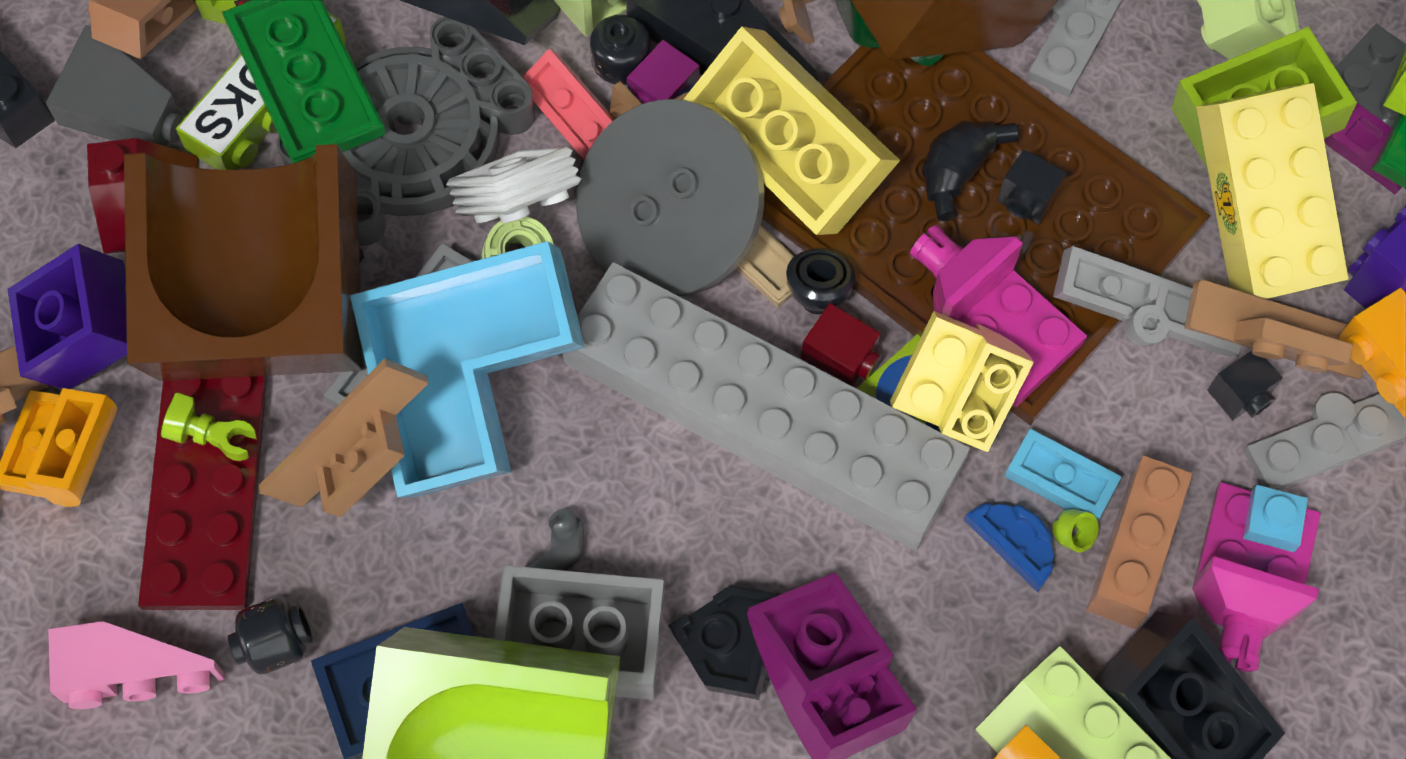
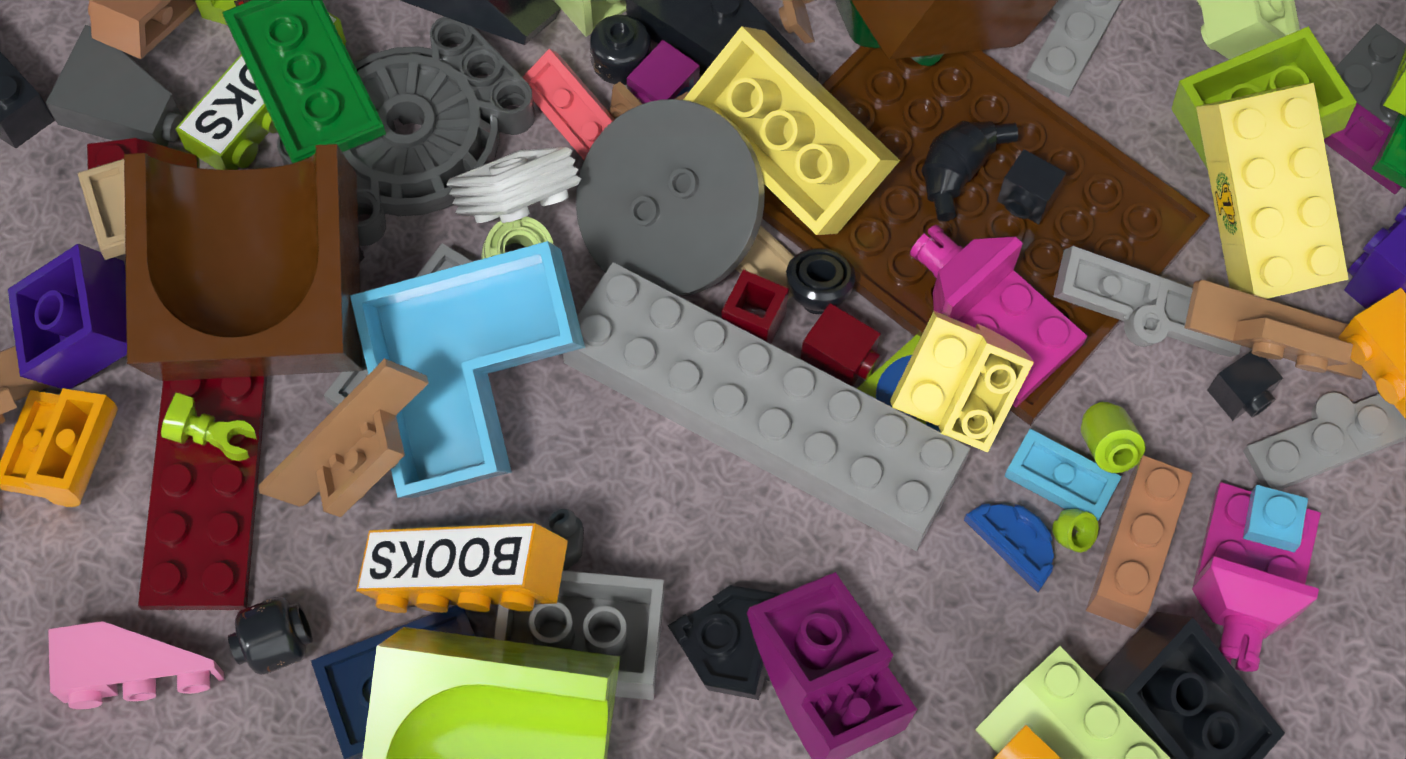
(105, 200): none -> tan tile
(463, 567): none -> brick
(756, 306): none -> dark red brick
(1112, 437): none -> lime brick

